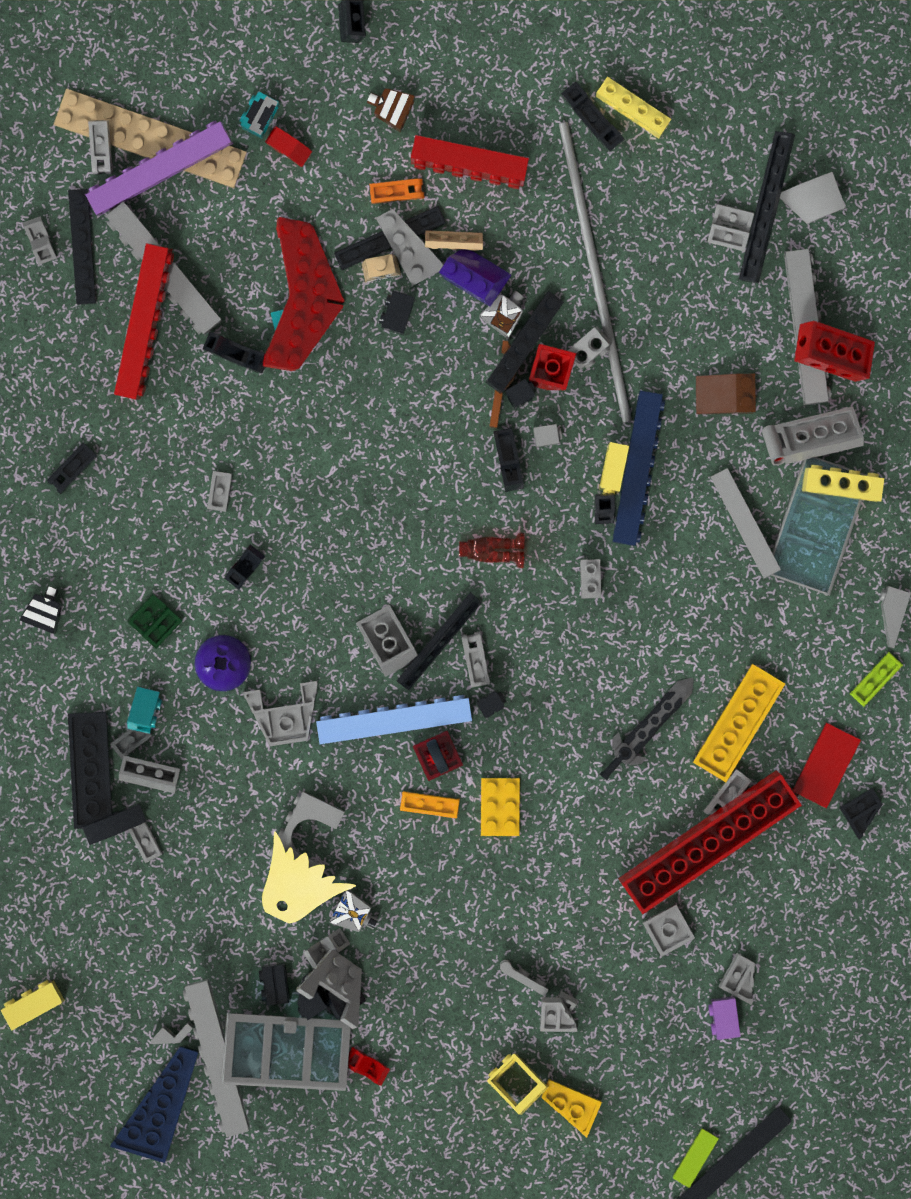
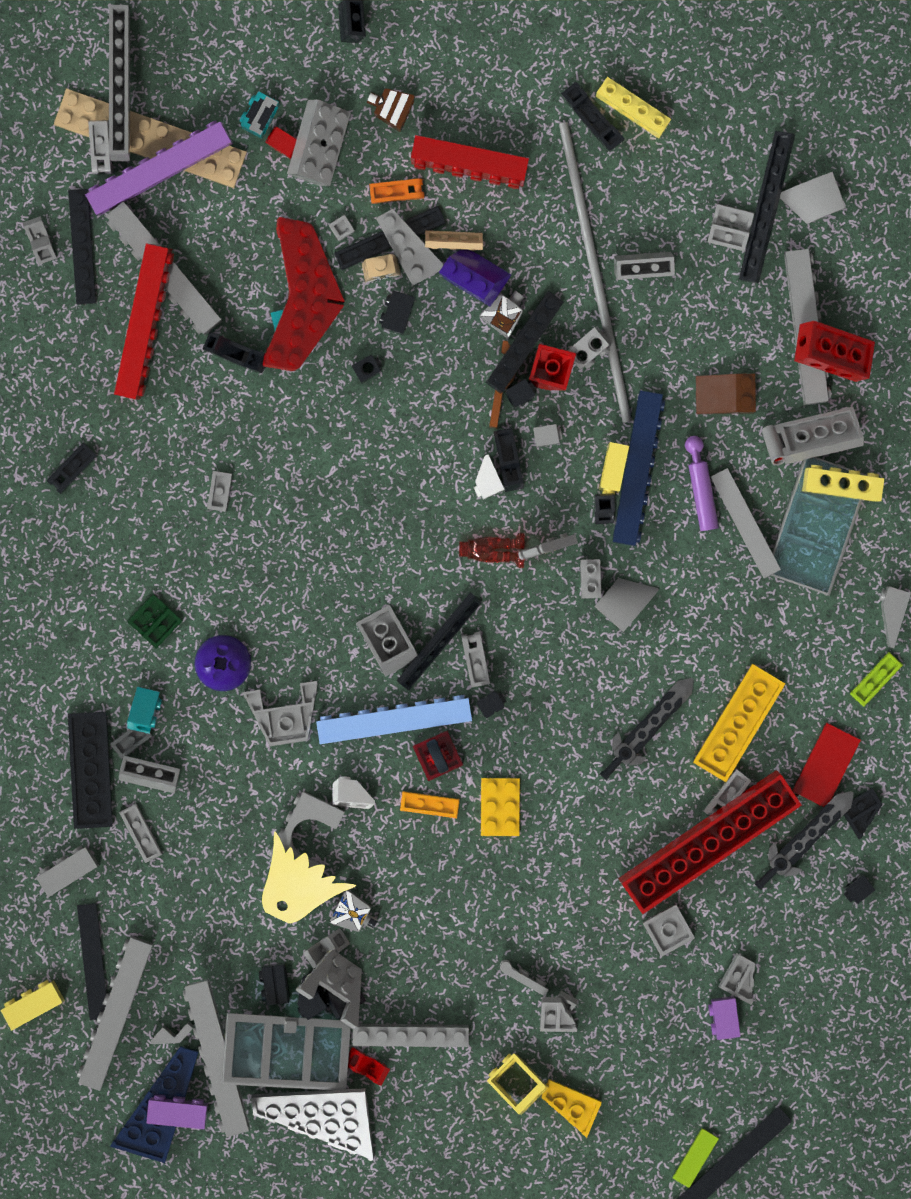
(43, 611): torso -> none
(67, 870): none -> light grey brick
(92, 958): none -> black tile
(114, 824): black slope -> none
(115, 1013): none -> light grey brick
(119, 82): none -> light grey brick
(177, 1112): none -> medium lavender brick
(244, 567): black slope -> none
(318, 142): none -> light grey brick
(329, 1115): none -> wing
(341, 228): none -> light grey plate
(350, 794): none -> white slope
(358, 368): none -> black brick
(411, 1035): none -> light grey brick
(487, 480): none -> white slope
(549, 546): none -> light grey container
(625, 601): none -> light grey slope
(644, 265): none -> light grey brick
(701, 486): none -> medium lavender piece
(804, 840): none -> sword
(858, 889): none -> black brick

